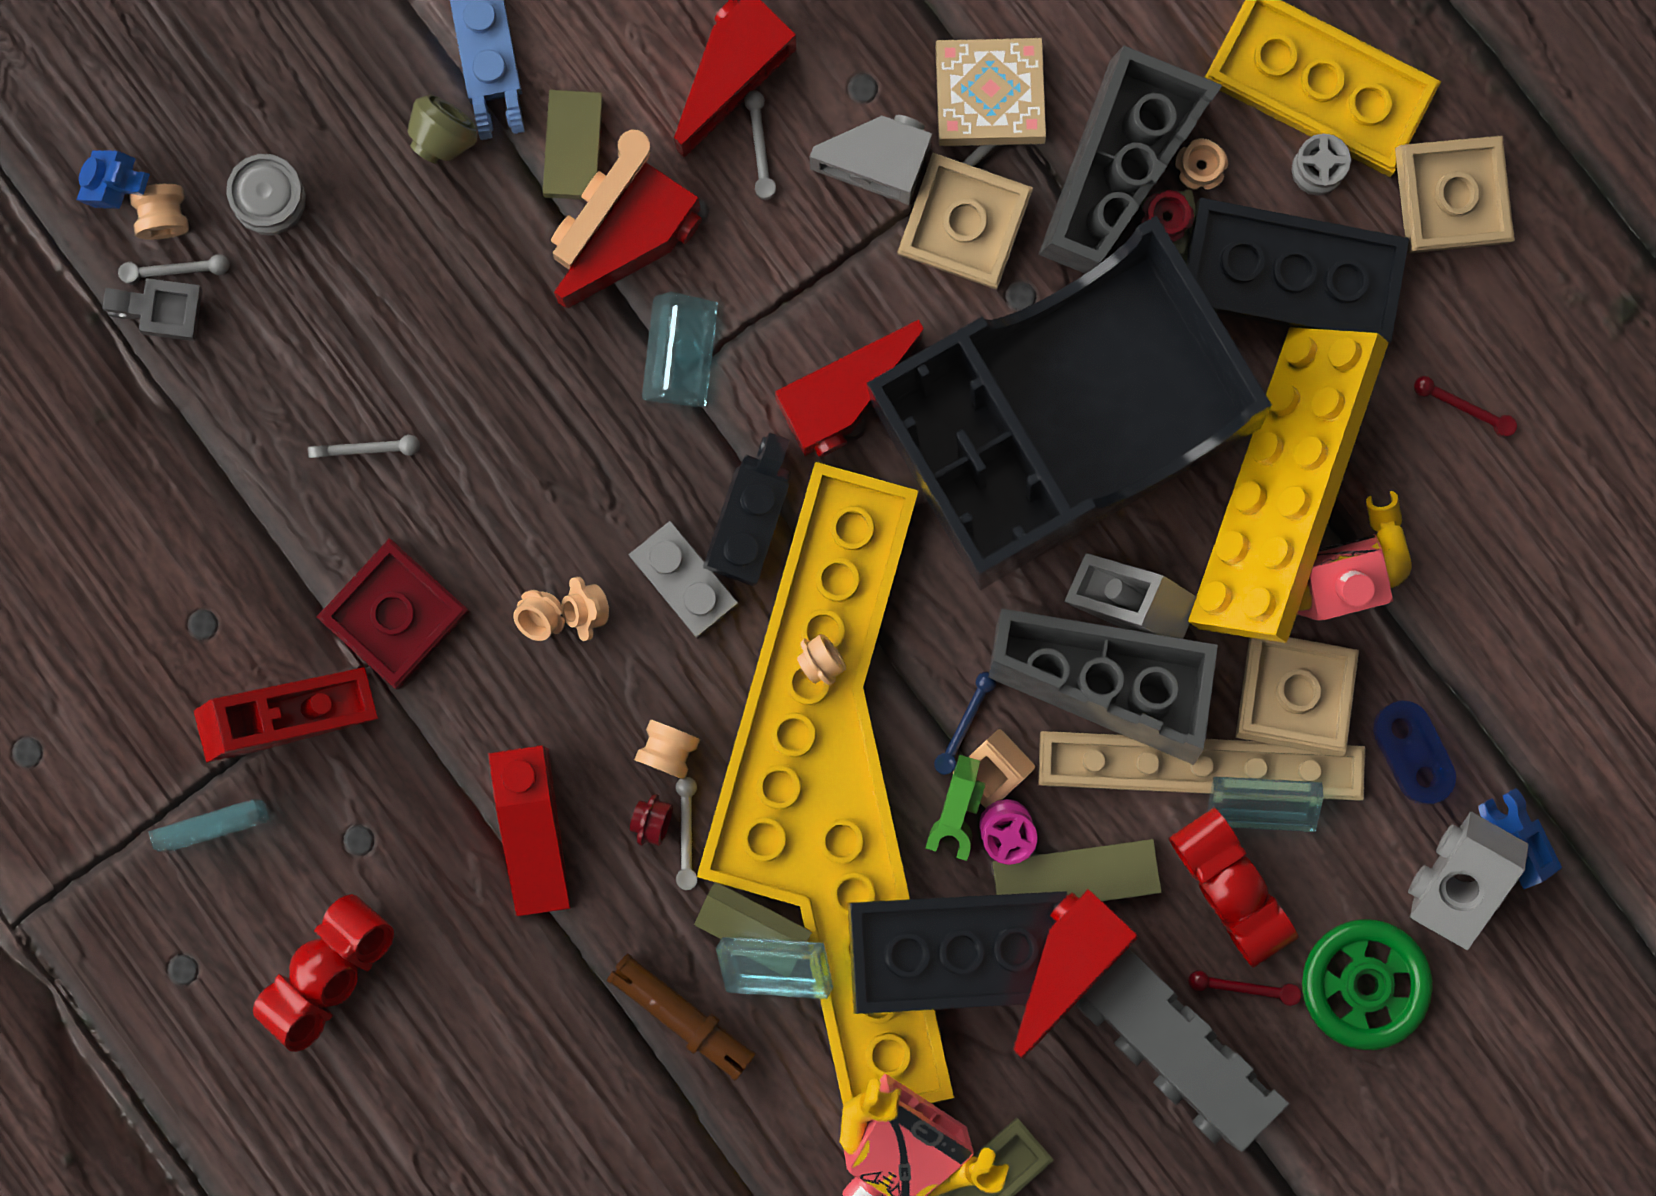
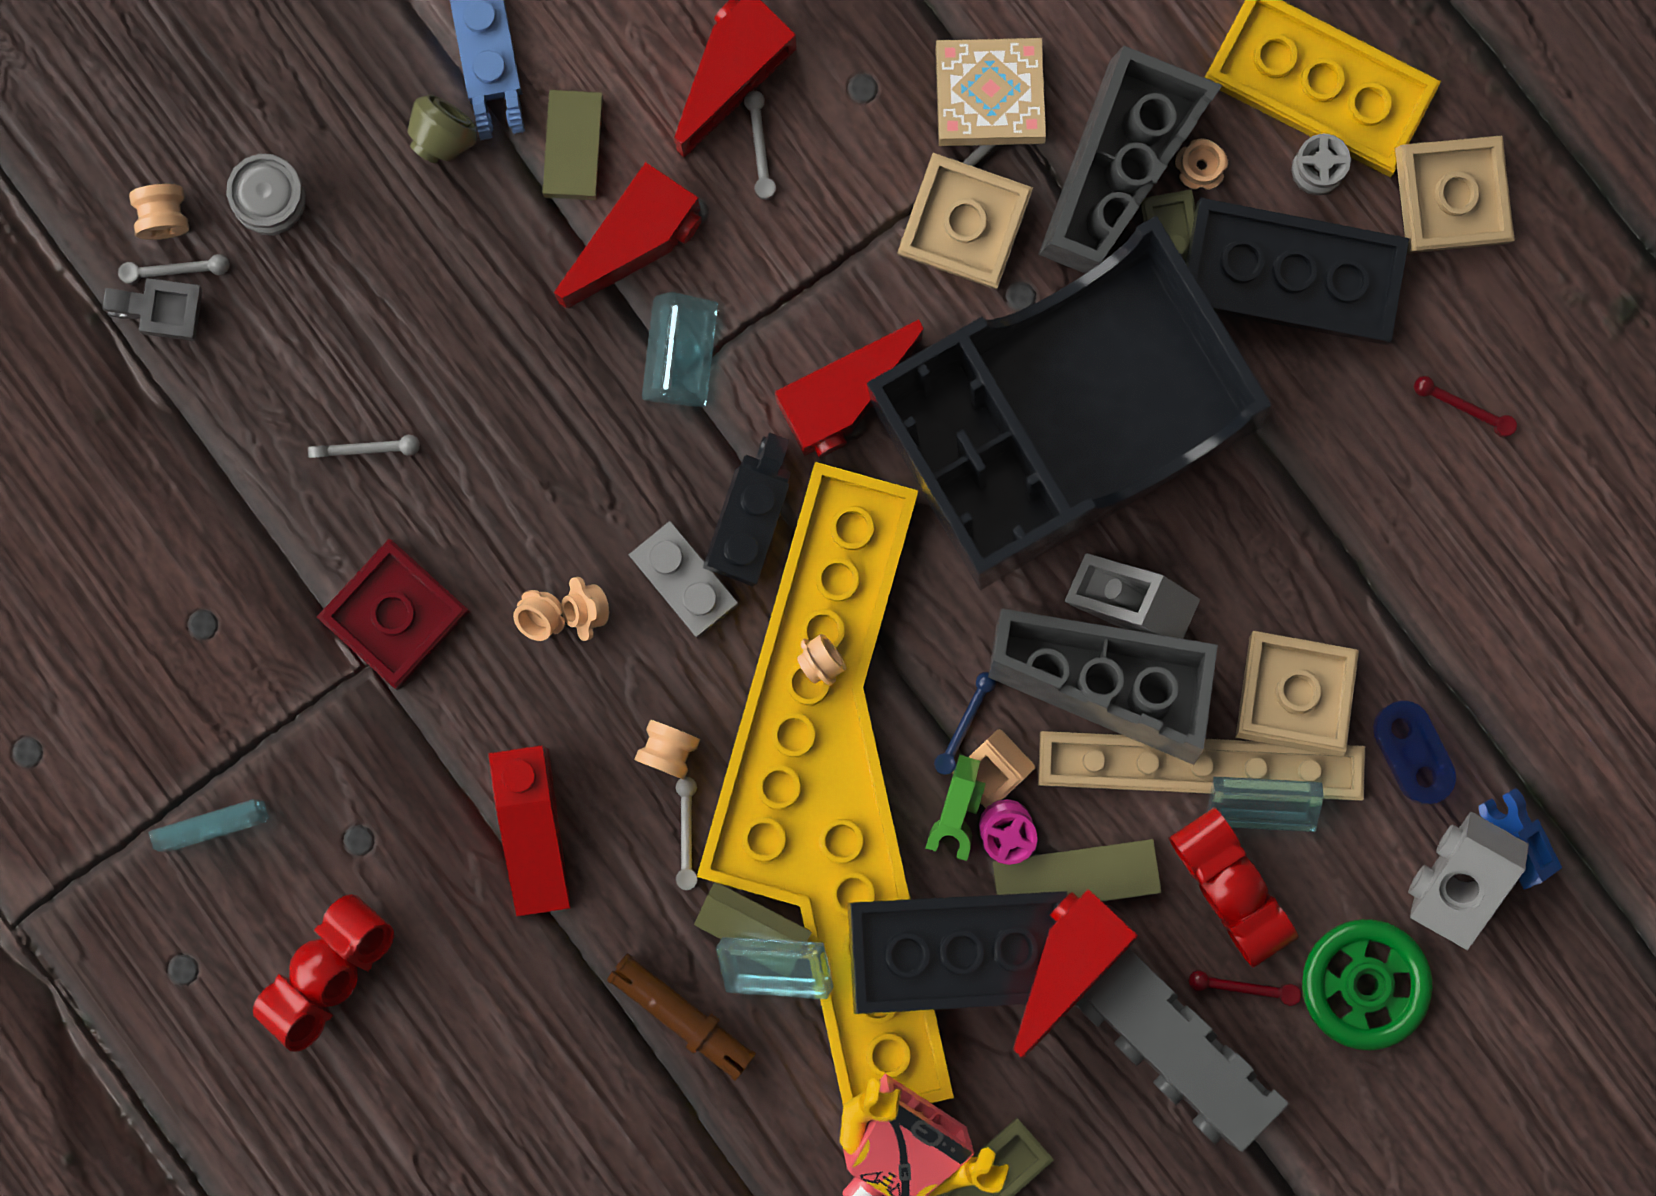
(108, 177): blue plate -> none
(283, 714): red slope -> none
(601, 196): light nougat plate -> none
(651, 820): dark red plate -> none
(877, 156): light grey slope -> none
(1177, 205): dark red plate -> none
(1288, 484): yellow plate -> none
(1359, 571): coral torso -> none

